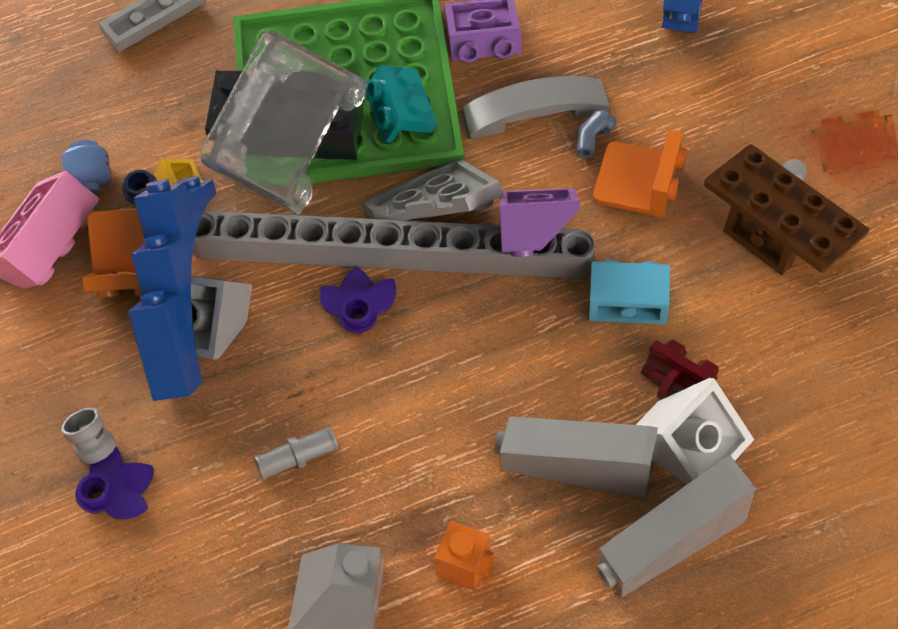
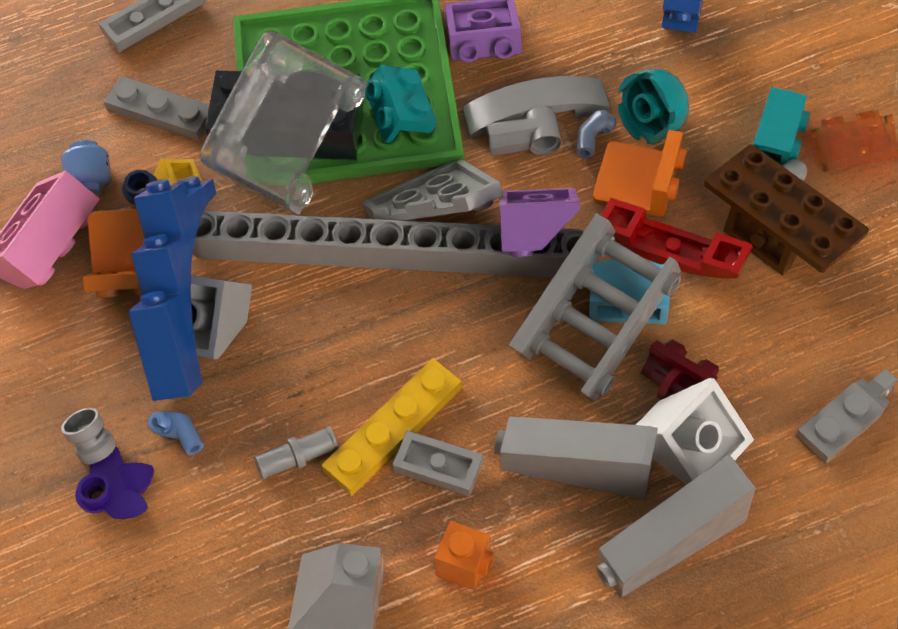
(158, 108): none -> light grey plate
(176, 426): none -> medium blue arm
(356, 297): dark purple plate -> none
(384, 432): none -> yellow plate
(438, 463): none -> light grey plate
(534, 132): none -> light grey piece
(578, 273): none -> light grey fence
(652, 104): none -> teal cylinder
(657, 241): none -> red slope
(780, 123): none -> teal brick
(847, 416): none -> light grey hinge

